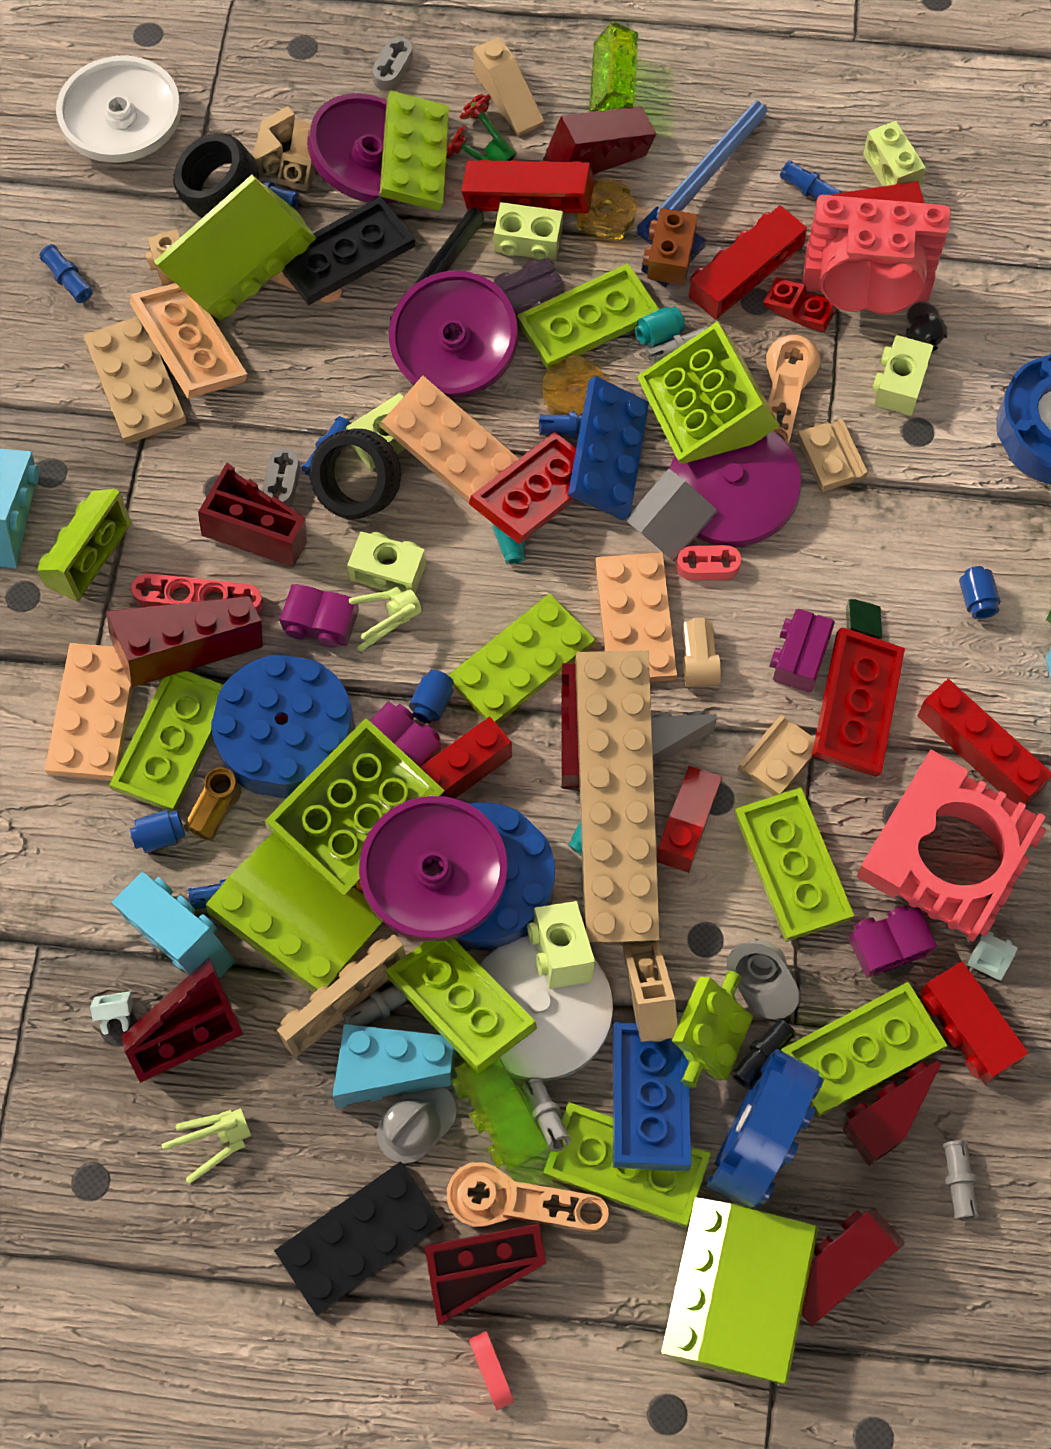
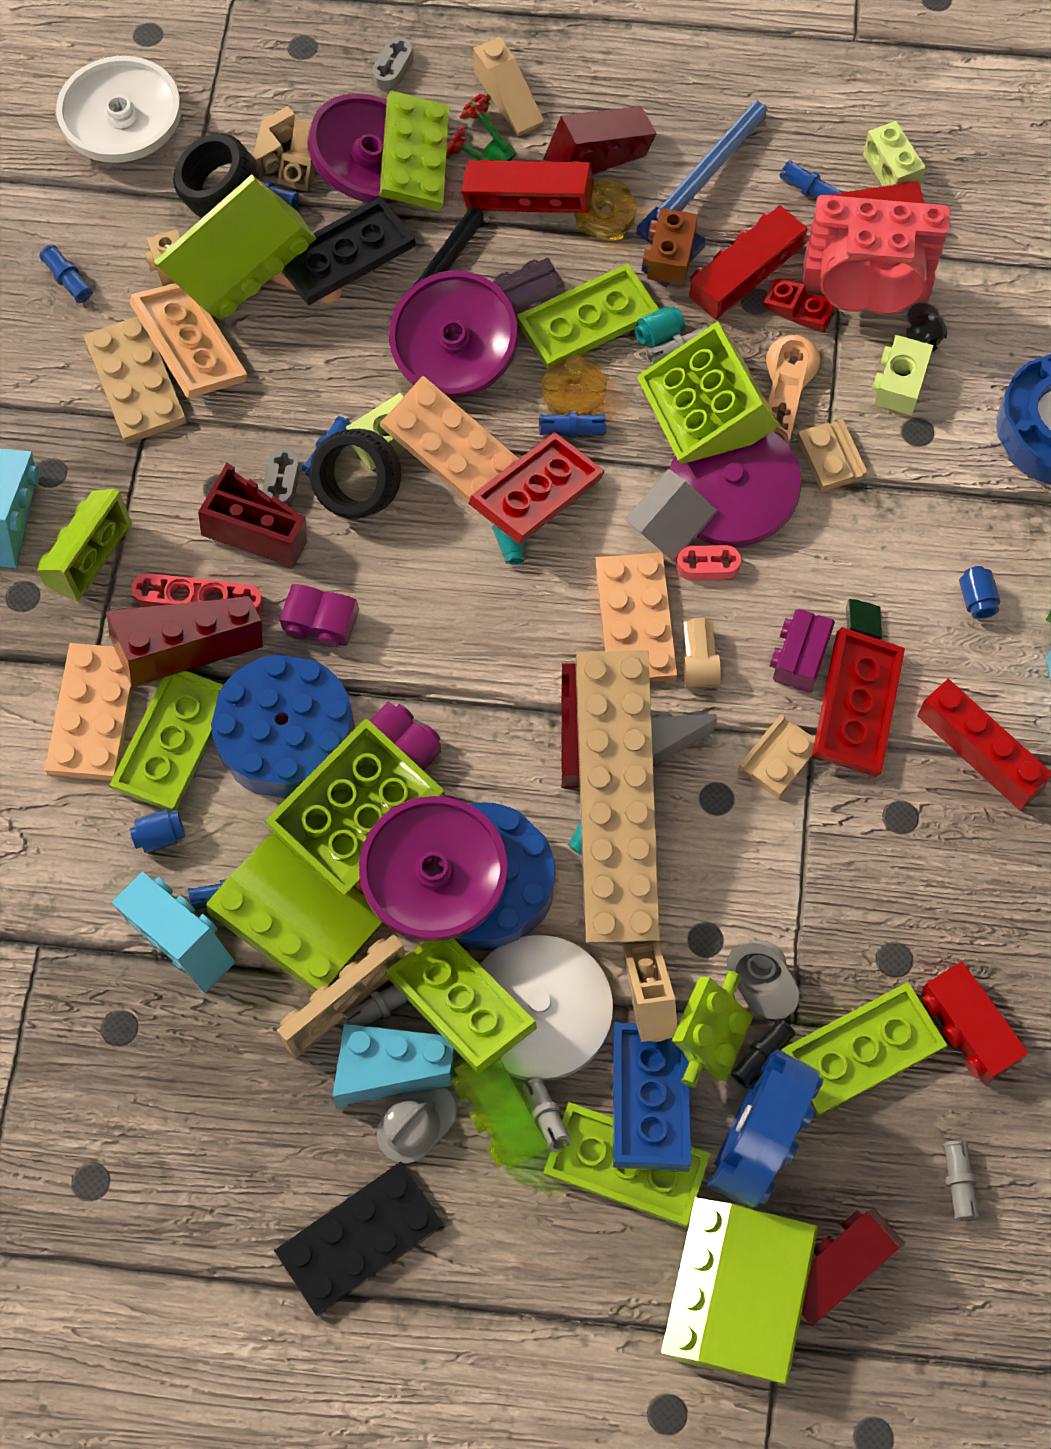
(112, 1007): light aqua tile -> none
(182, 1025): dark red wedge -> none
(211, 806): pearl gold piece -> none
(230, 1128): yellowish green plant -> none
(374, 548): yellowish green brick -> none
(399, 609): yellowish green plant -> none
(431, 696): blue brick -> none
(469, 758): red brick -> none
(479, 1265): dark red wedge -> none
(491, 1370): coral beam -> none
(514, 1200): light nougat beam -> none
(520, 231): yellowish green brick -> none
(521, 660): lime plate -> none
(563, 926): yellowish green brick -> none
(608, 448): blue plate -> none
(614, 68): clear neon green brick -> none
(688, 819): red slope -> none
(793, 864): lime plate -> none
(887, 1121): dark red slope -> none
(892, 941): magenta brick -> none
(945, 790): coral hose -> none
(992, 956): light aqua tile -> none

